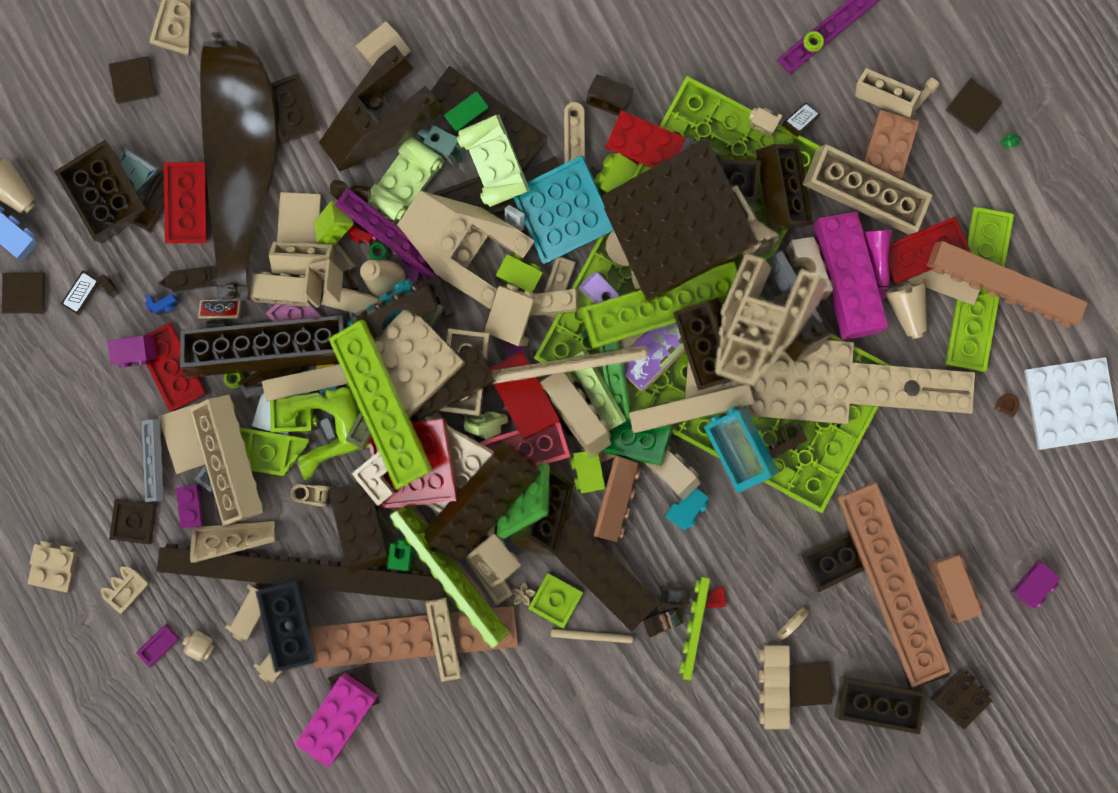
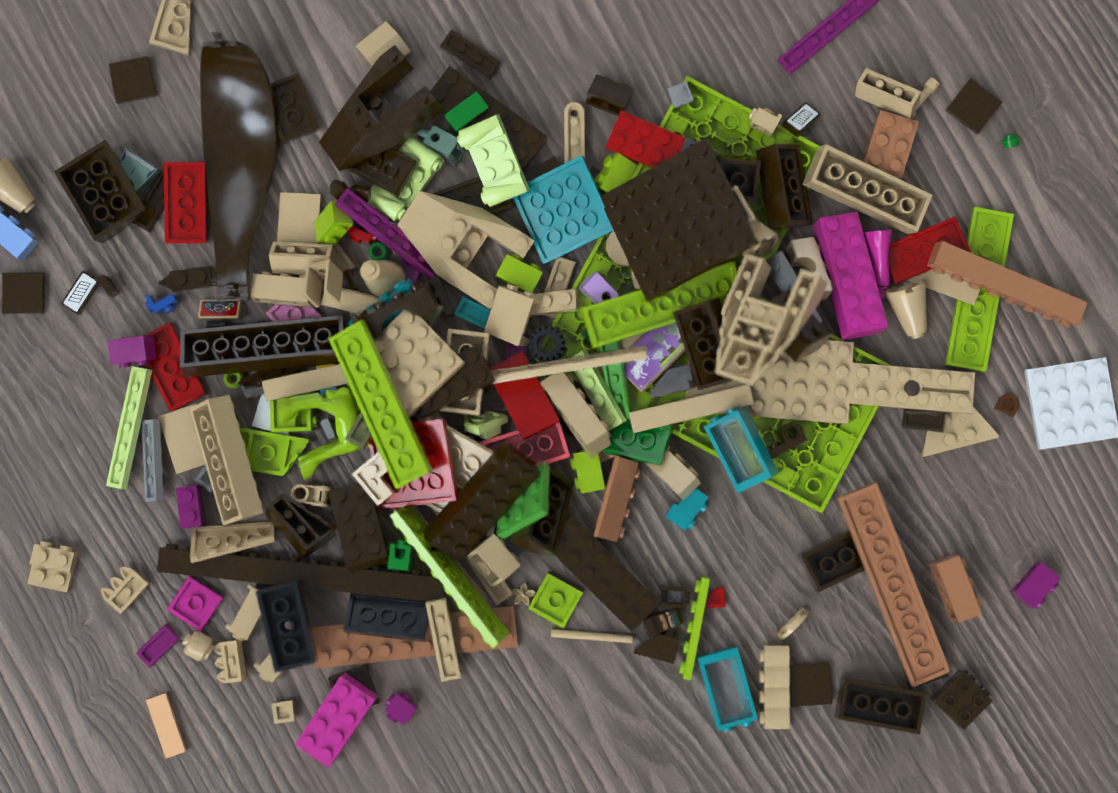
(129, 428): none -> yellowish green plate
(132, 521): dark brown tile -> none
(166, 725): none -> light nougat tile
(195, 603): none -> dark pink tile
(231, 661): none -> tan plate
(283, 711): none -> tan plate
(299, 526): none -> dark brown wedge
(387, 171): none -> dark brown tile
(387, 617): none -> black tile
(400, 707): none -> magenta brick
(470, 54): none -> dark brown tile
(472, 312): none -> teal tile
(514, 217): white tile -> none
(551, 332): none -> black tyre
(659, 647): none -> dark brown slope
(673, 381): none -> panel
(680, 95): none -> light grey tile
(727, 689): none -> piece
(813, 35): lime plate -> none
(924, 420): none -> dark brown tile
(959, 431): none -> tan wing

